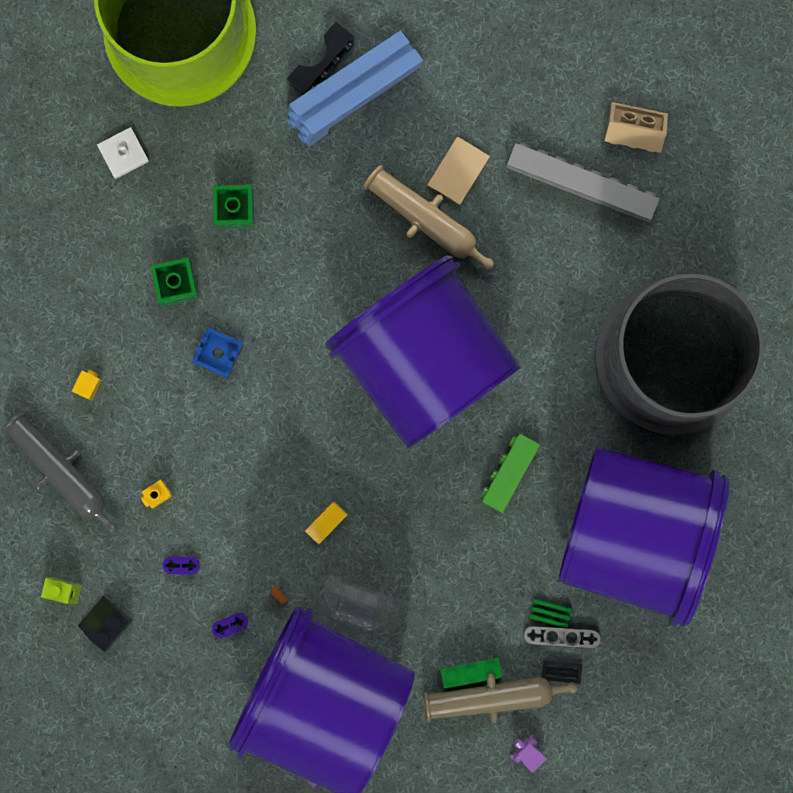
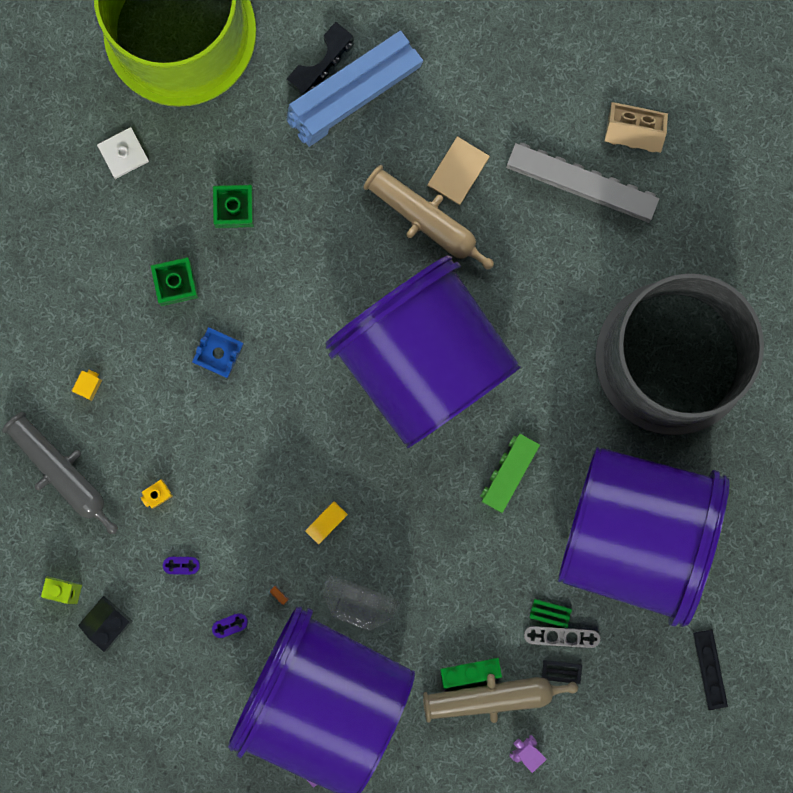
(710, 669): none -> black tile

